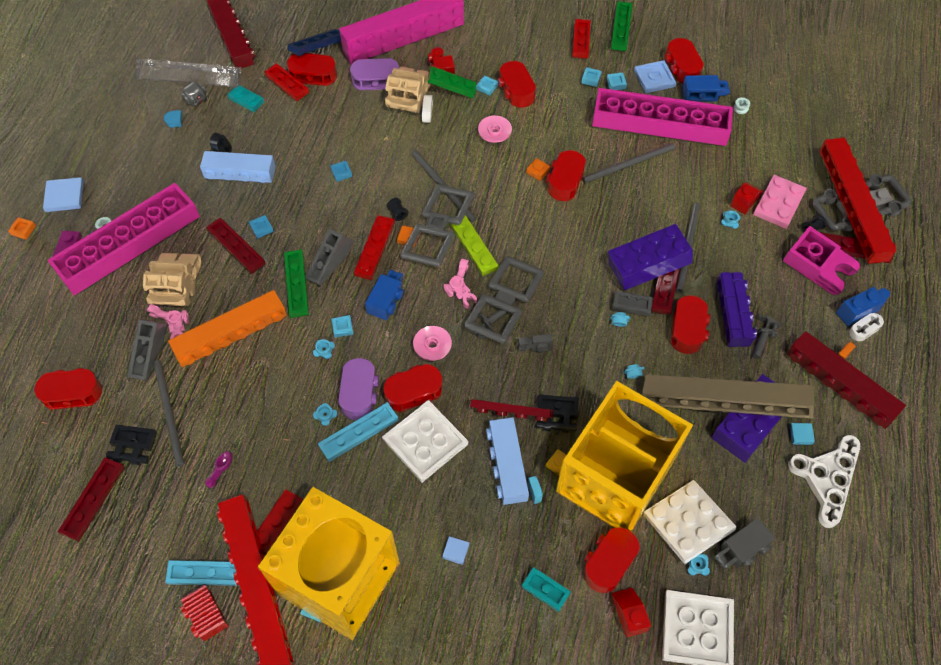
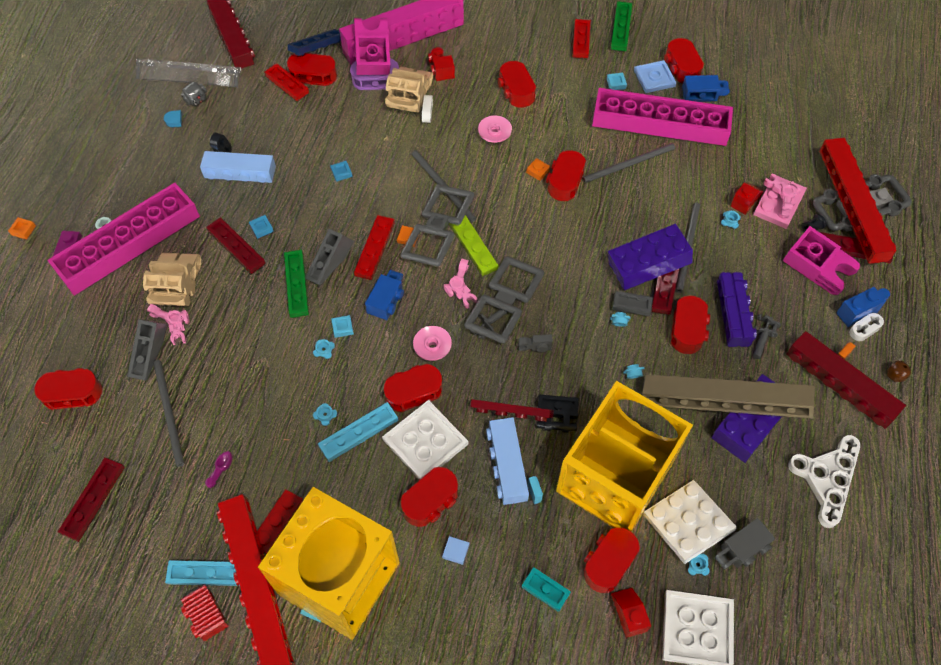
(63, 194): light blue tile -> none
(132, 438): black plate -> none
(227, 328): orange brick -> none
(246, 98): teal plate -> none
(358, 388): medium lavender brick -> none
(372, 48): none -> dark pink brick
(397, 209): black bush -> none
(430, 497): none -> red brick
(451, 82): green plate -> none
(487, 85): medium azure tile -> none
(556, 461): yellow plate -> none
(591, 77): medium azure plate -> none
(741, 105): light aqua bush -> none
(786, 191): none -> bright pink piece
(802, 433): medium azure tile -> none
(898, 371): none -> reddish brown piece

